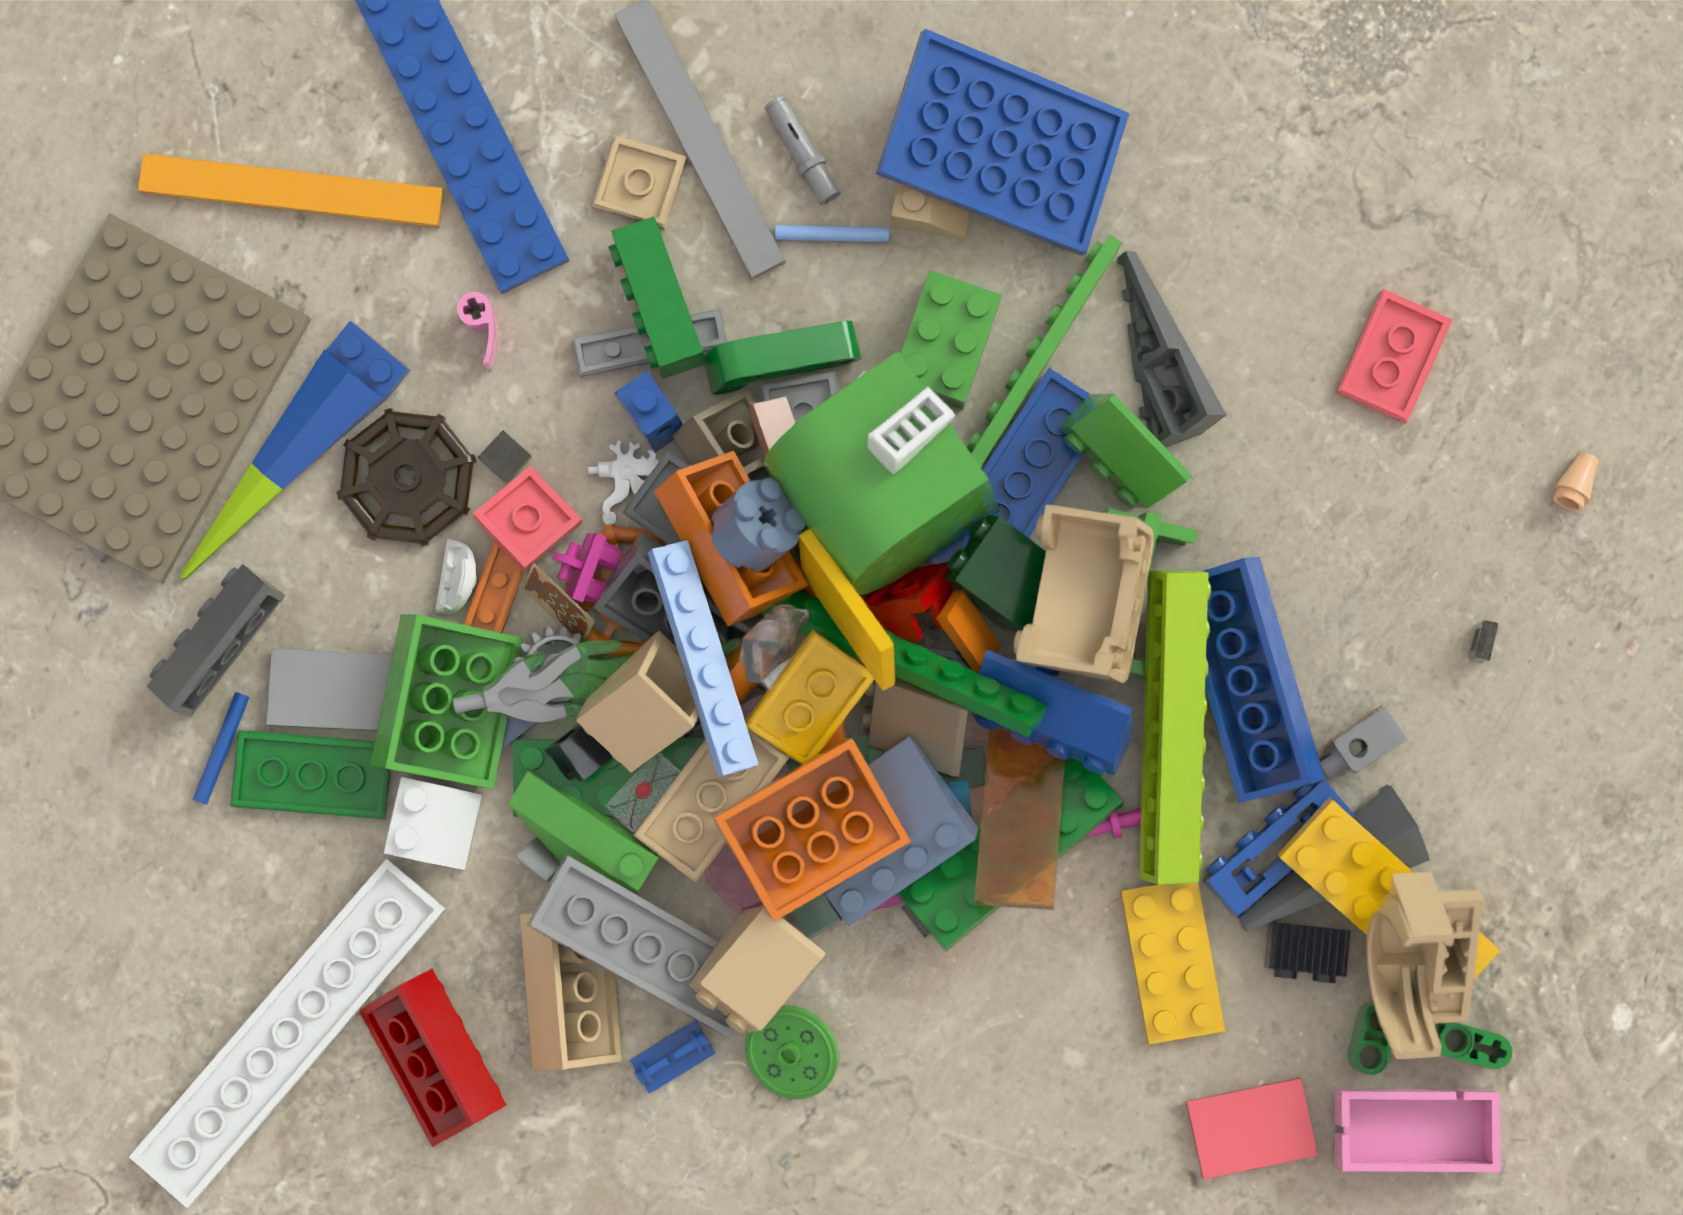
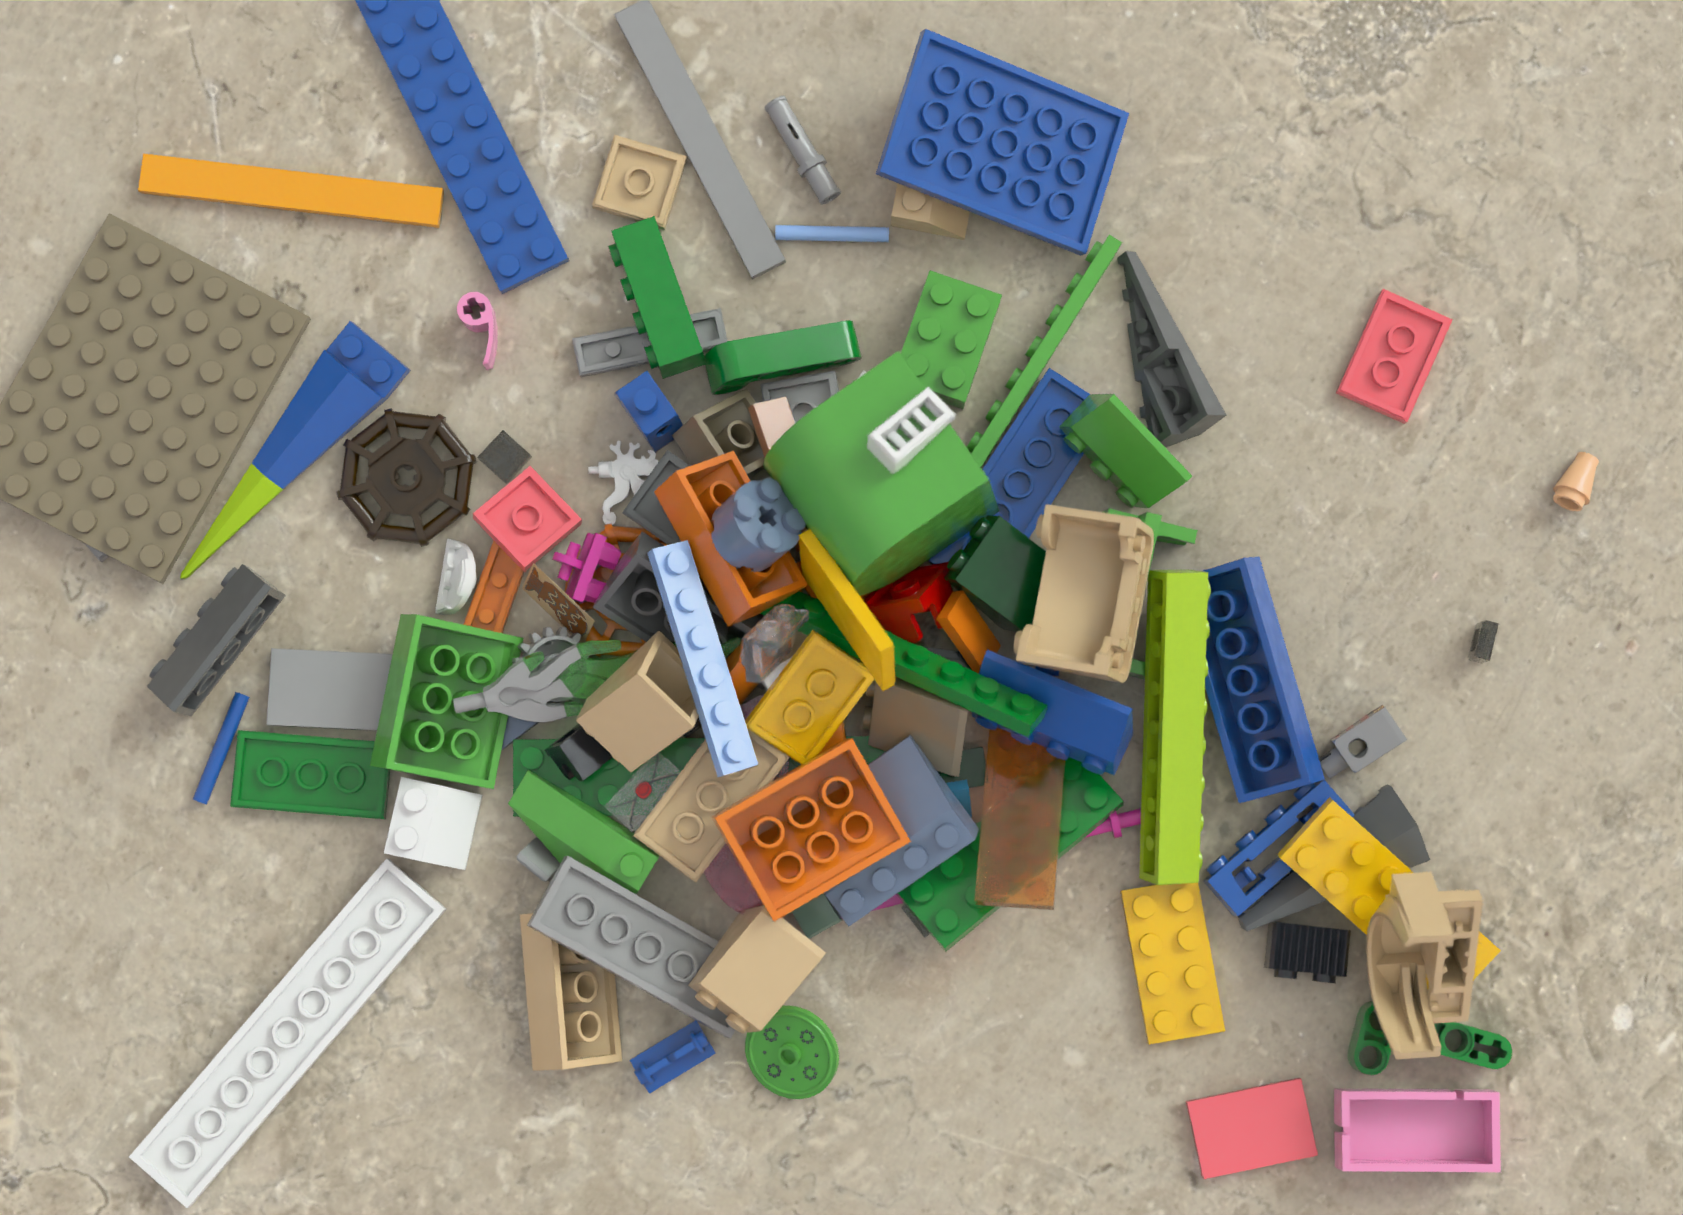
(432, 1057): red slope -> none

